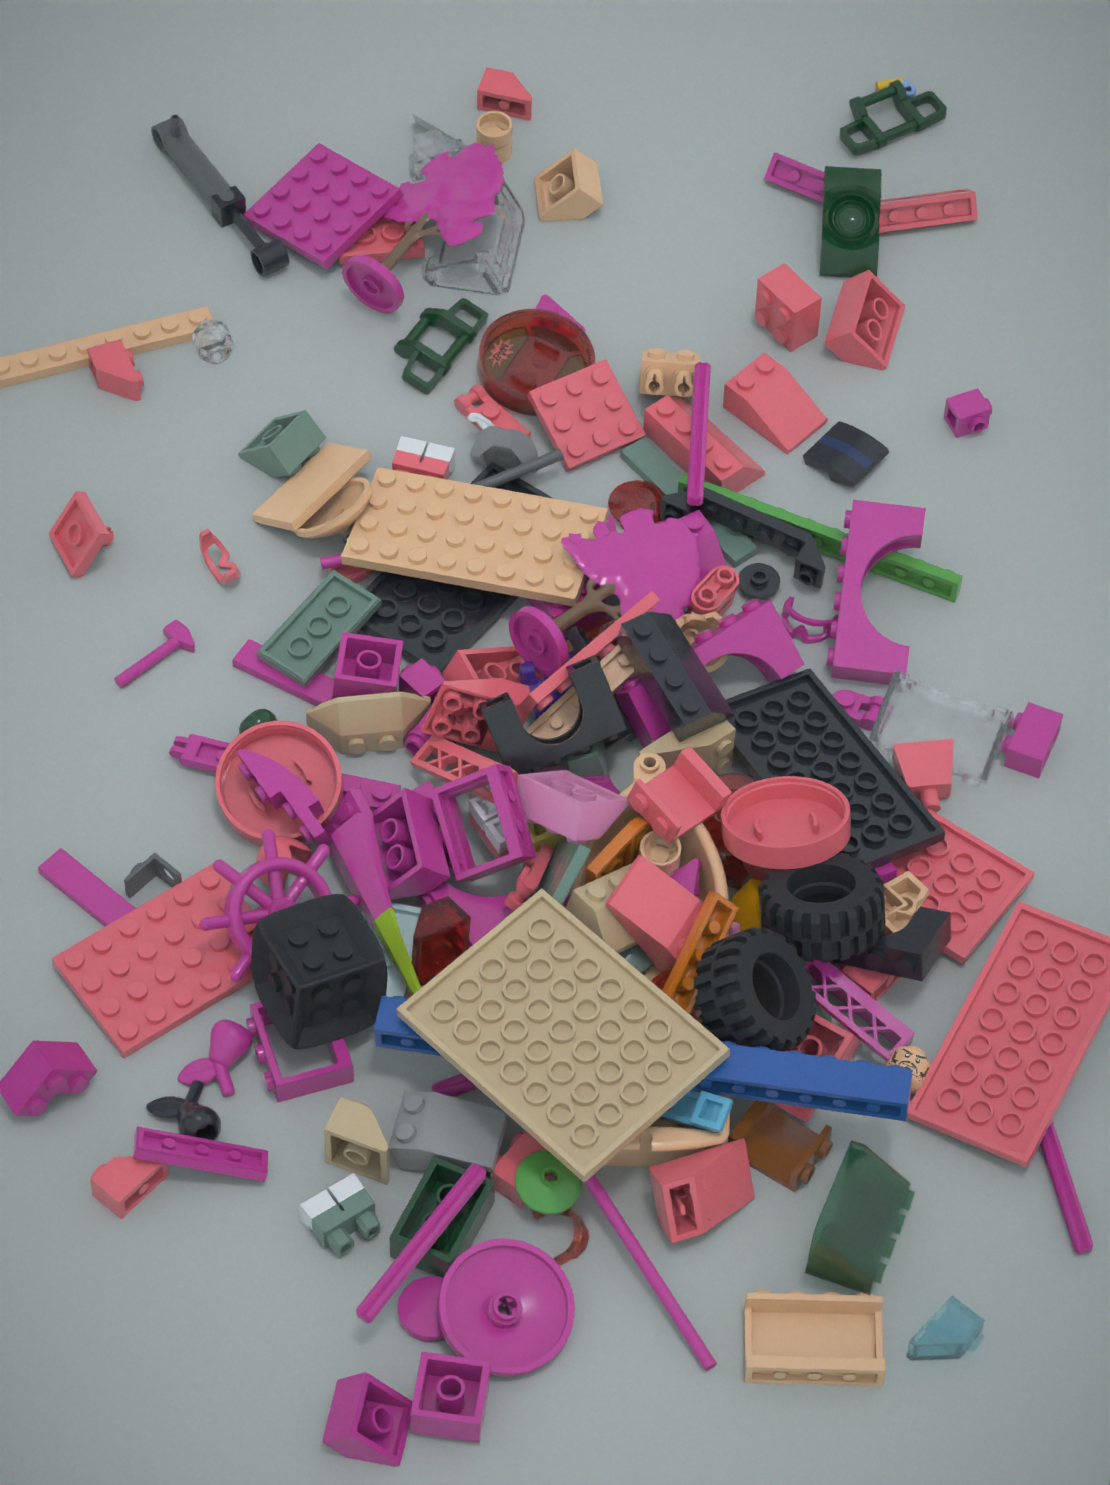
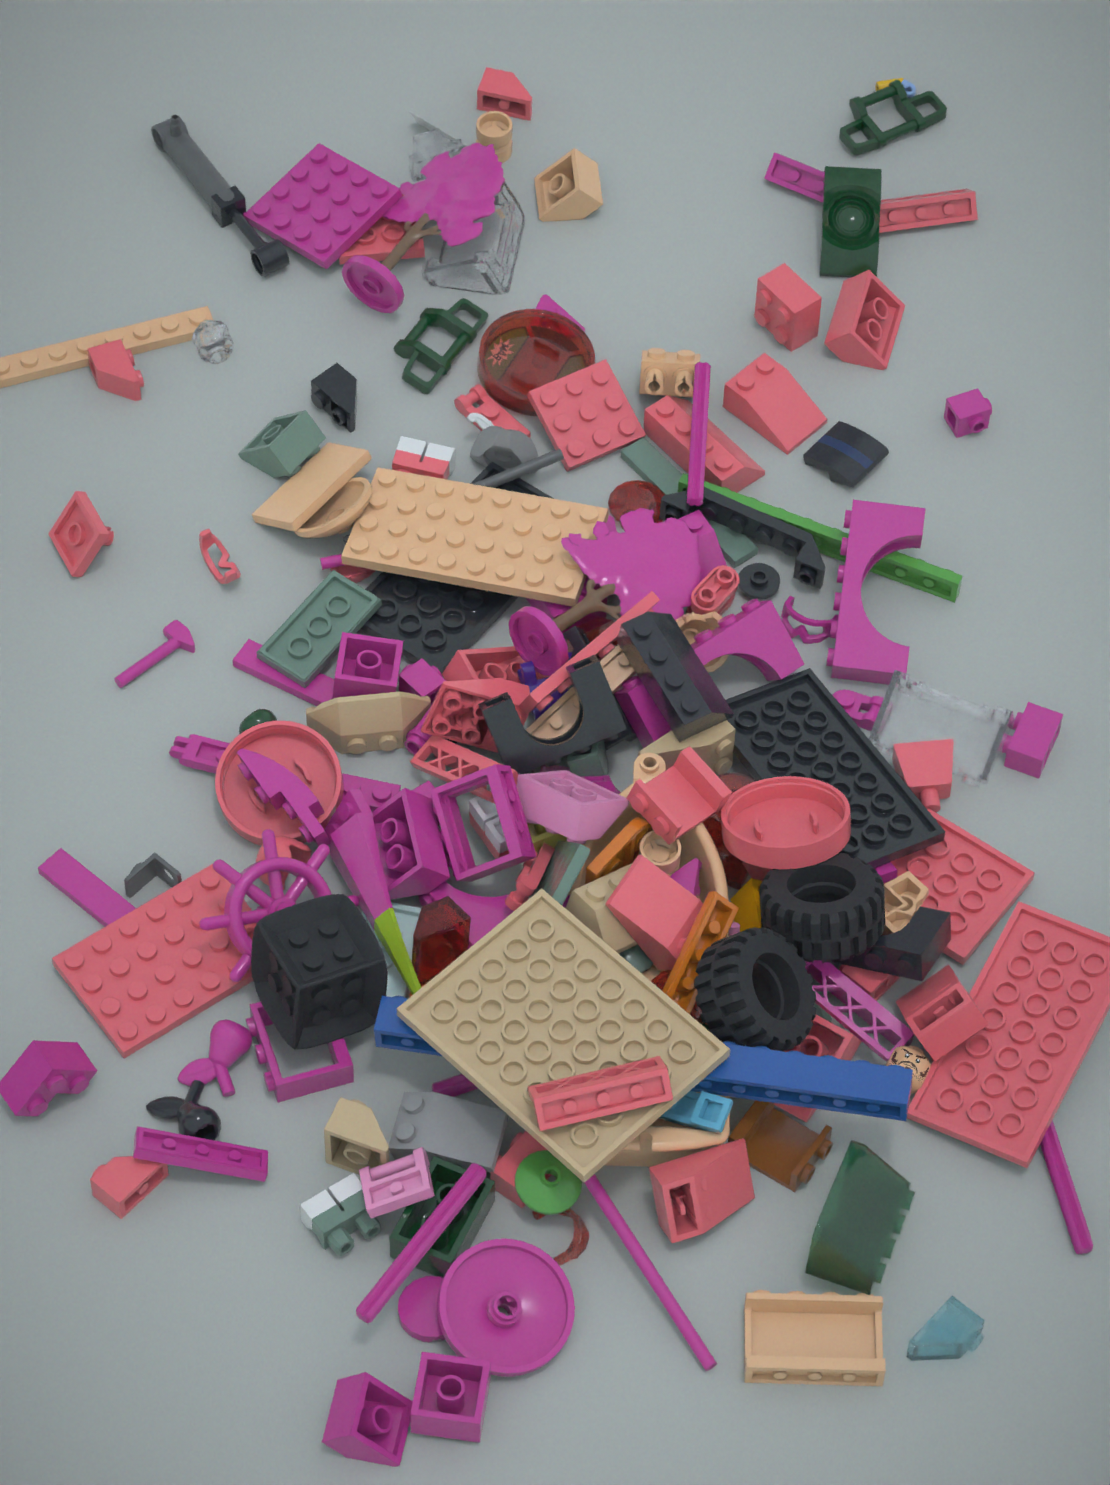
(337, 395): none -> black slope
(397, 1183): none -> bright pink plate
(600, 1093): none -> coral fence
(941, 1013): none -> coral slope

